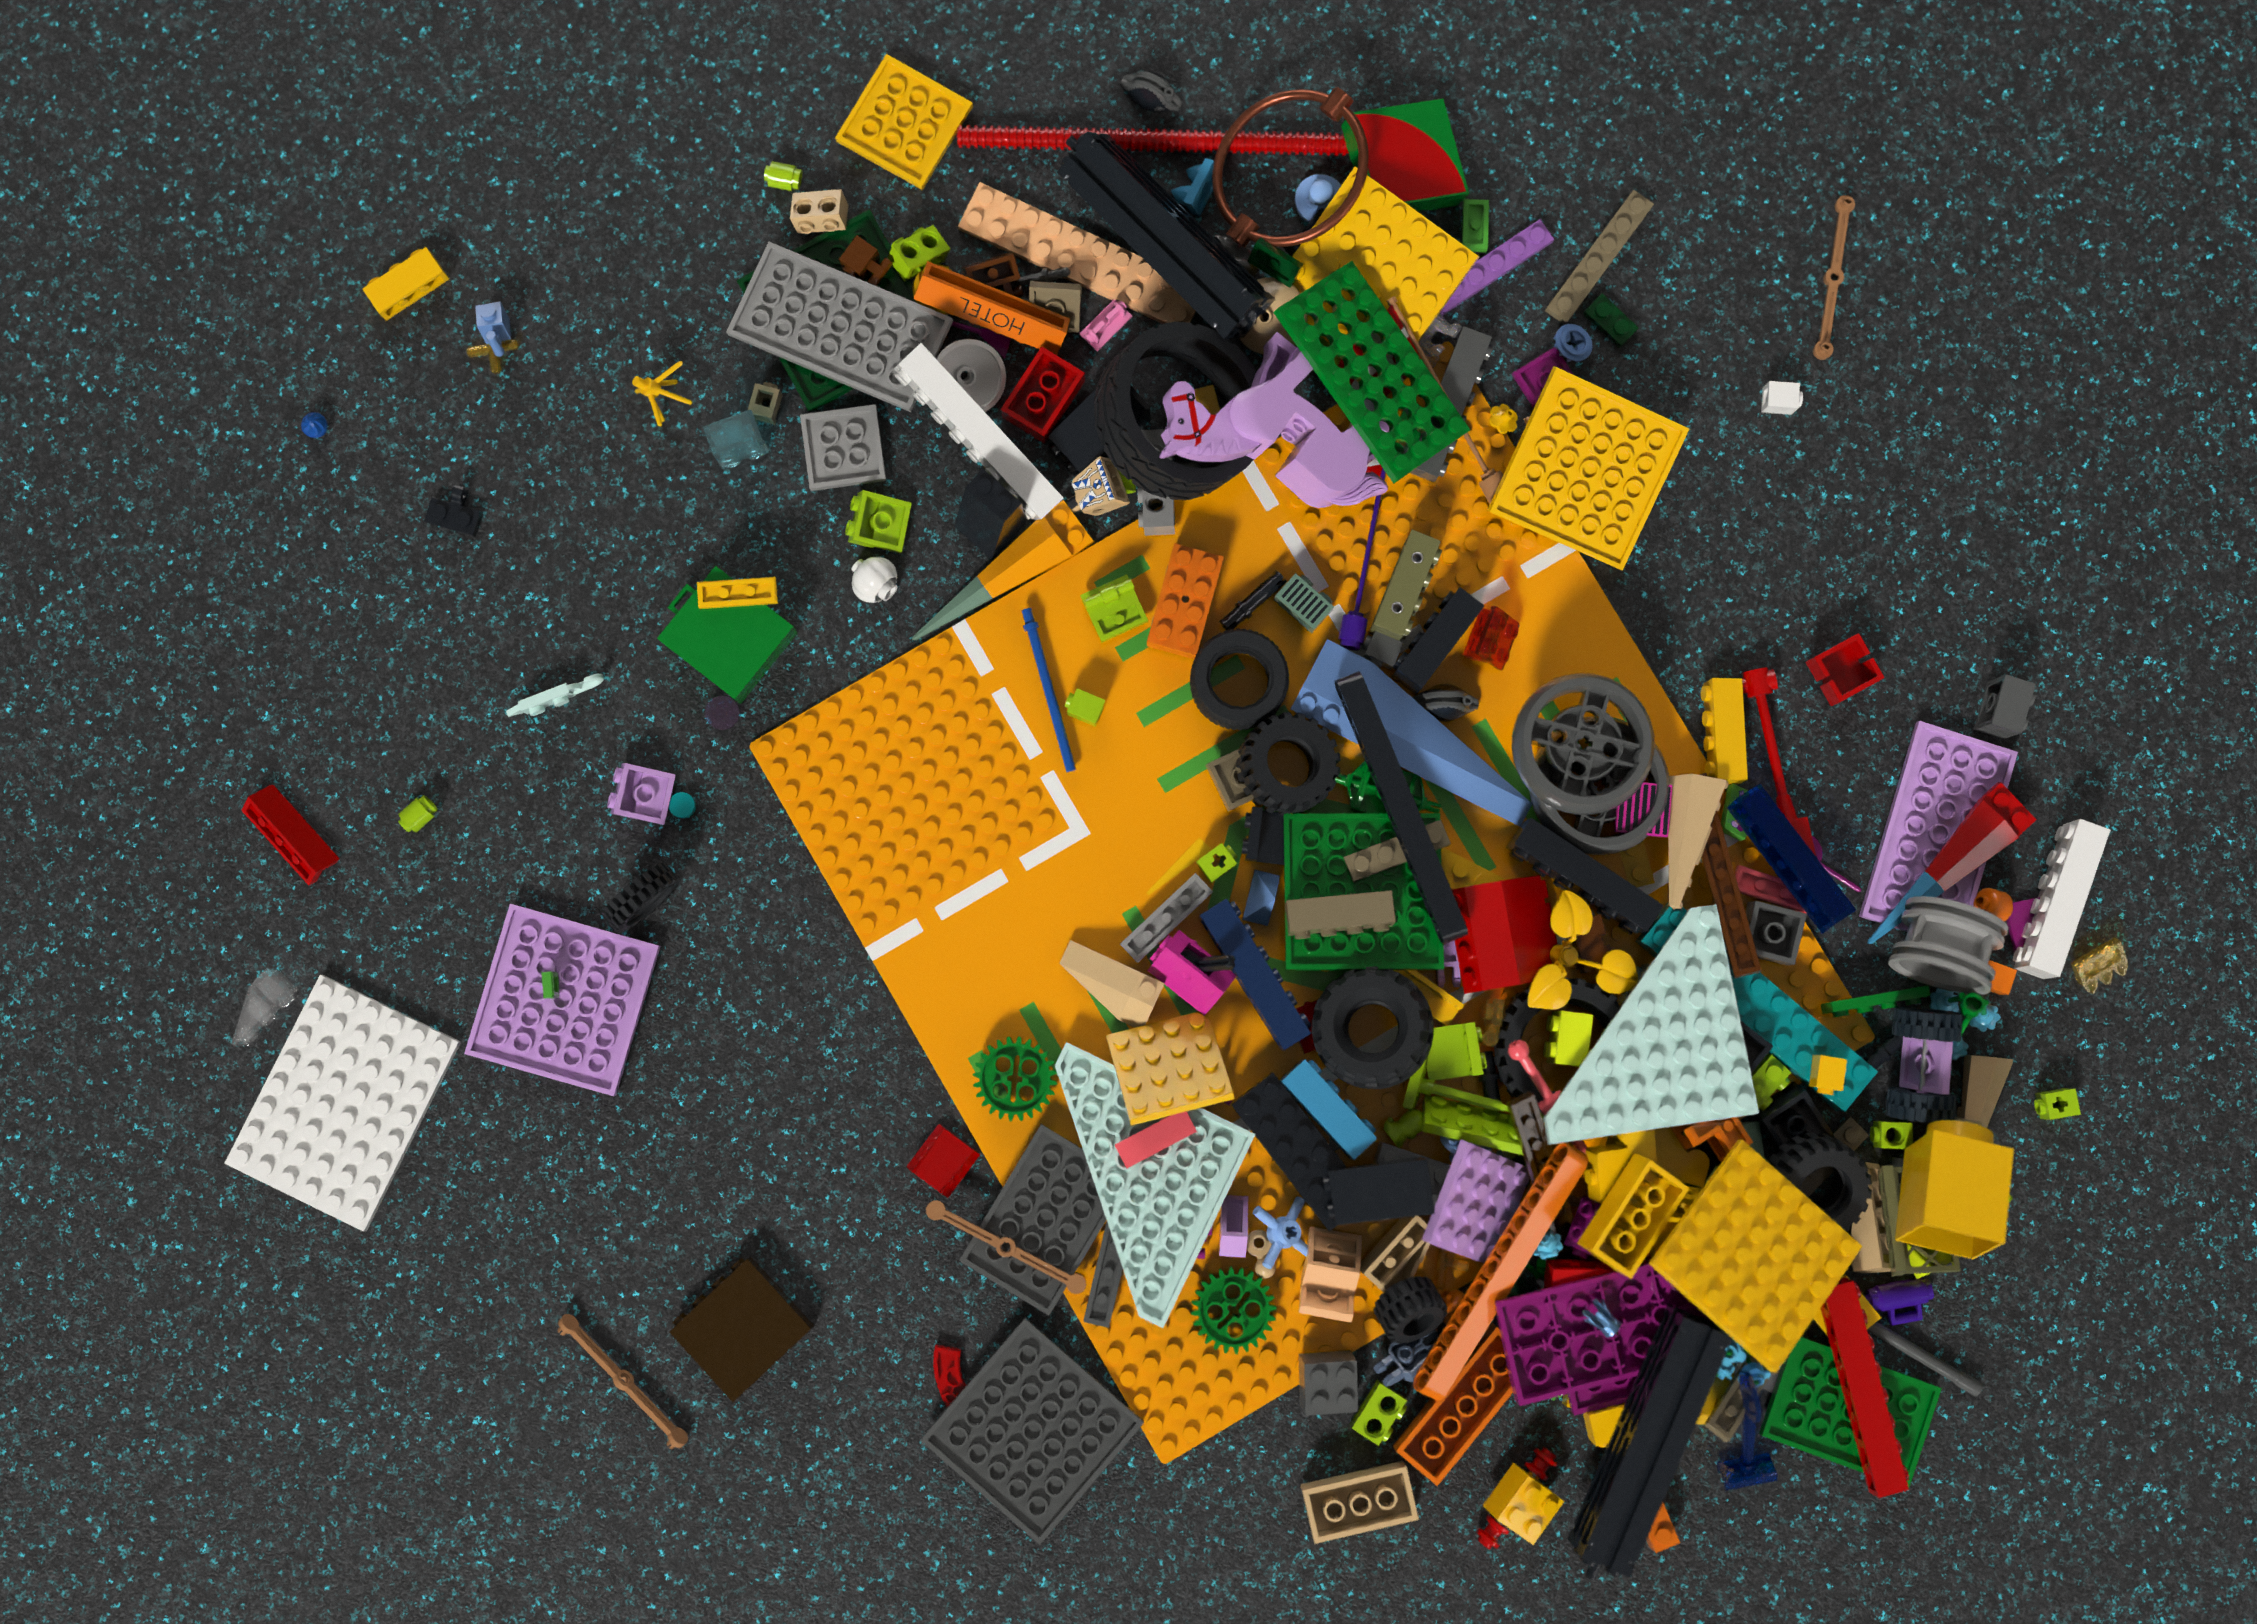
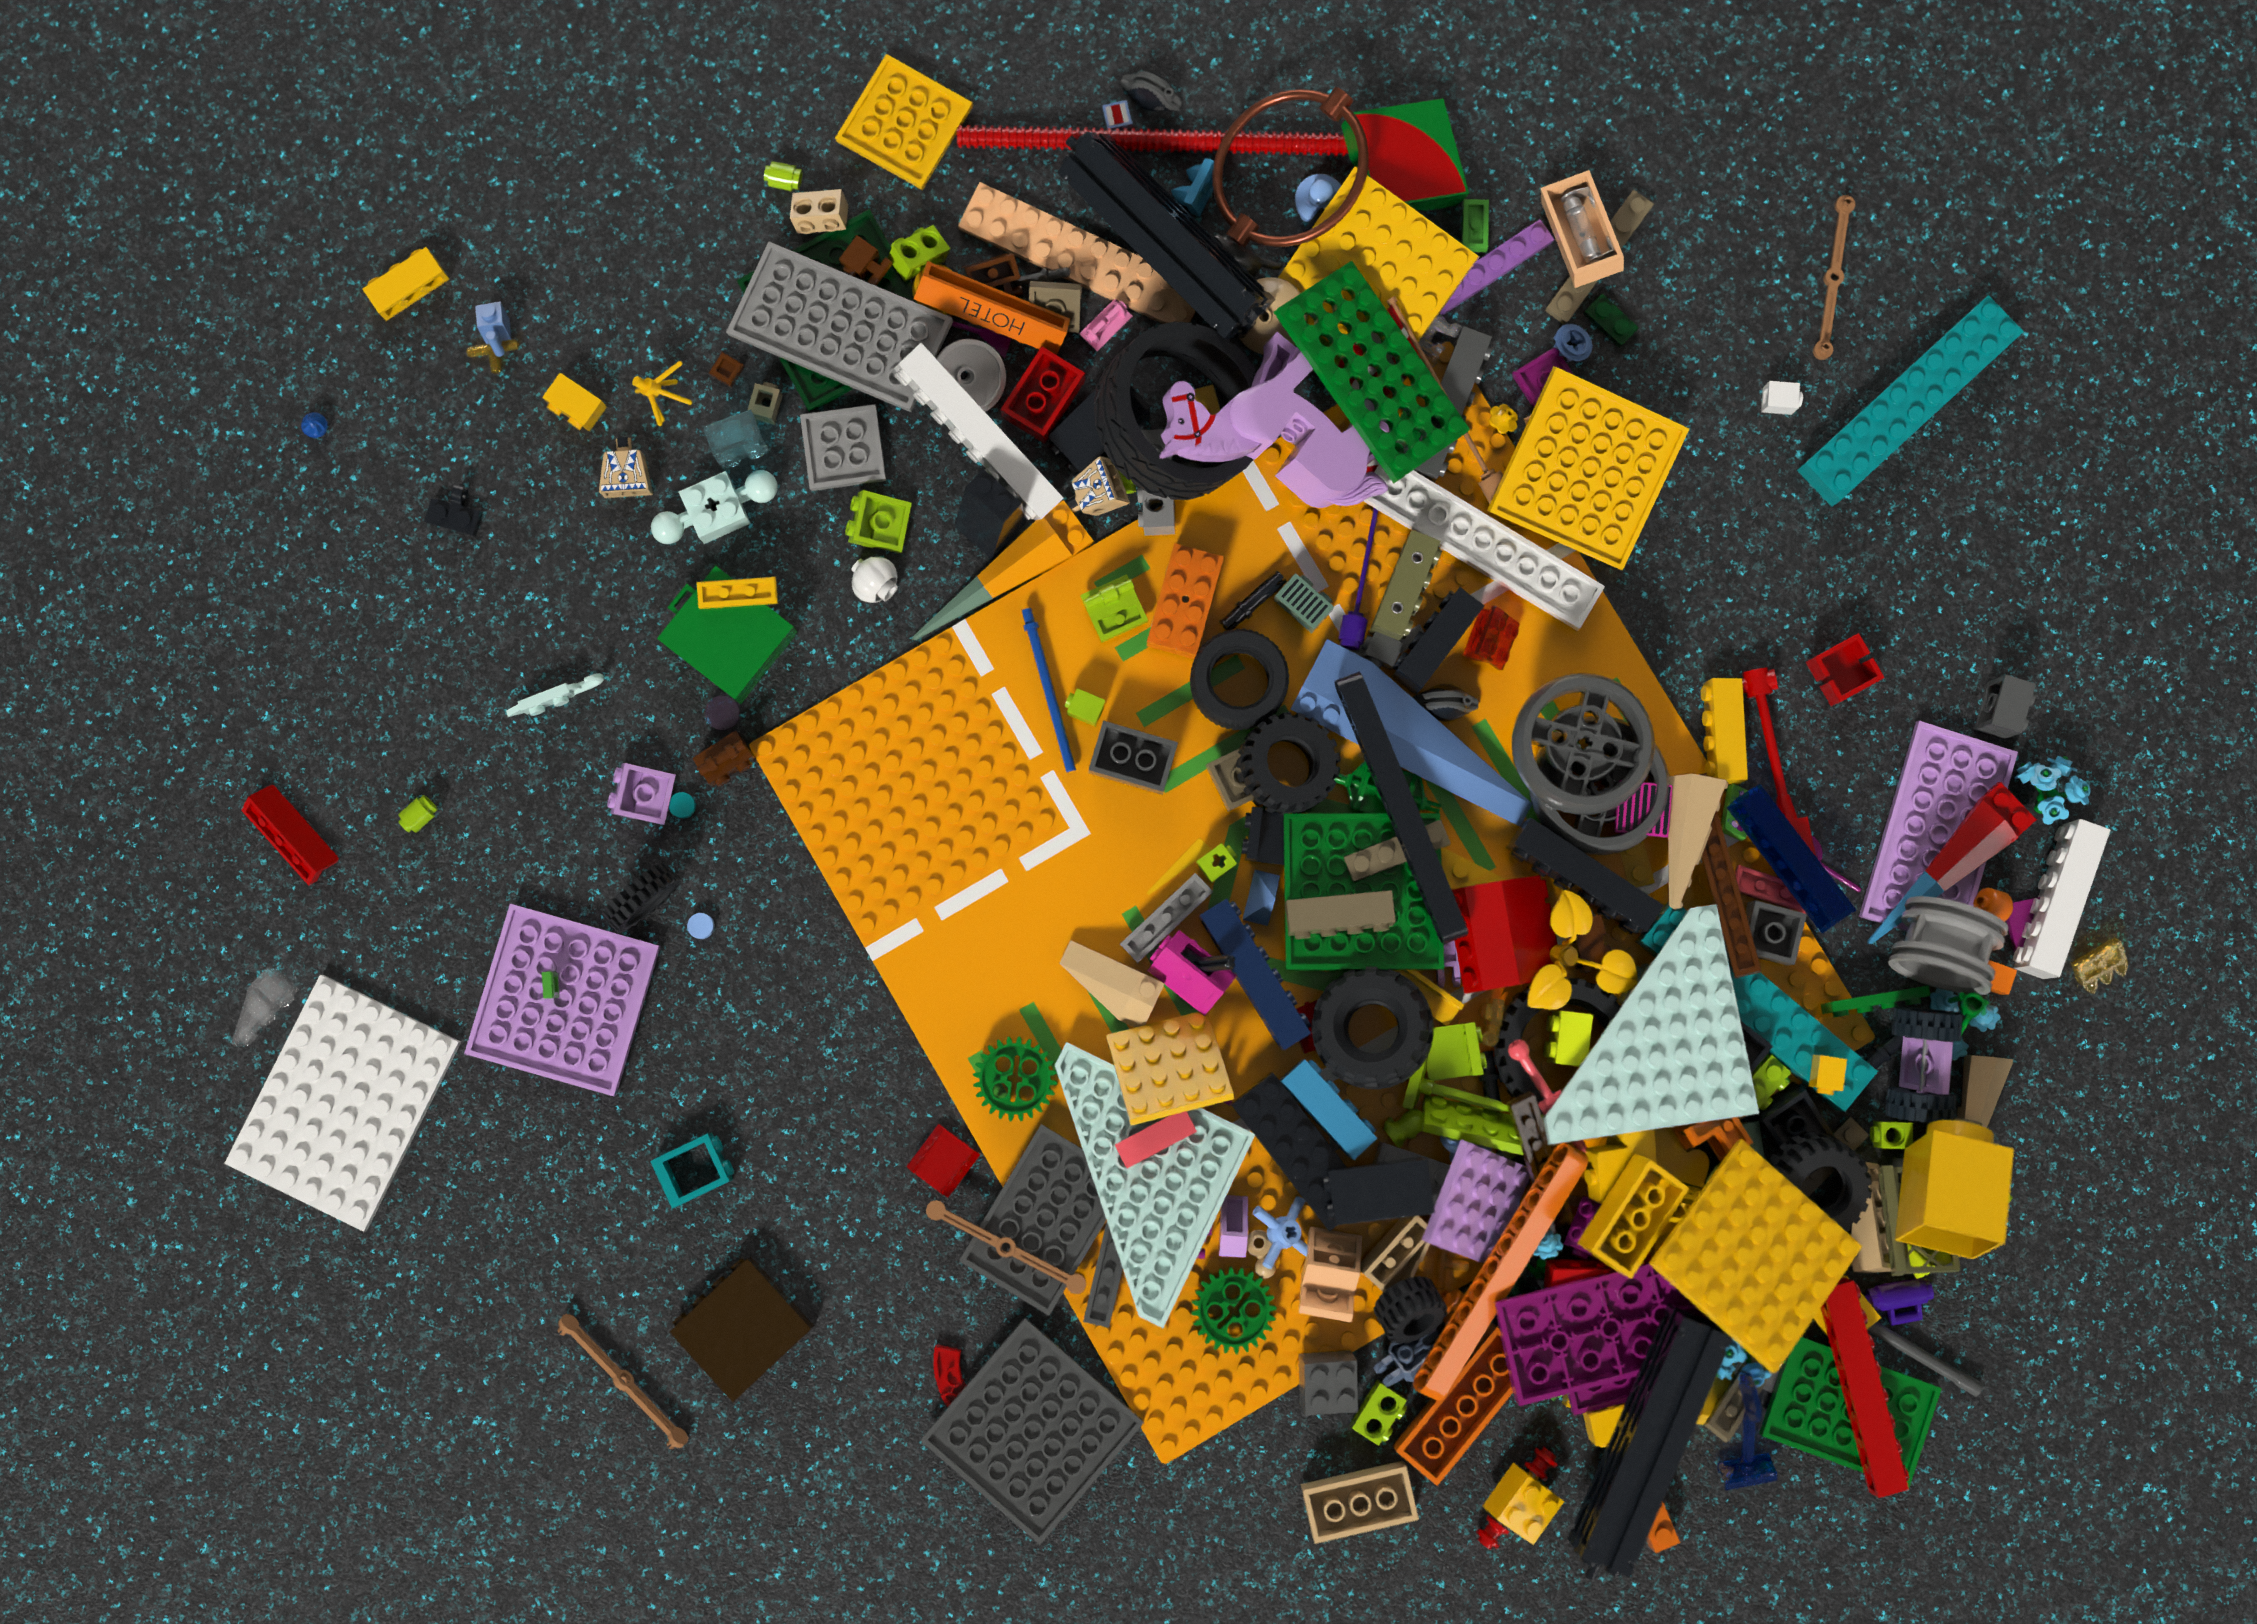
(574, 402): none -> yellow brick
(624, 472): none -> torso
(669, 1181): none -> teal window
(700, 925): none -> light blue tile
(724, 759): none -> reddish brown brick
(726, 369): none -> reddish brown tile
(730, 513): none -> light aqua brick
(1117, 115): none -> tile
(1133, 757): none -> dark grey brick
(1275, 262): dark green plate -> none
(1489, 547): none -> white plate
(1582, 229): none -> light nougat piece
(1603, 1319): flat silver piece -> none
(1910, 401): none -> teal brick
(2045, 781): none -> medium azure plant
(2066, 1107): lime brick -> none

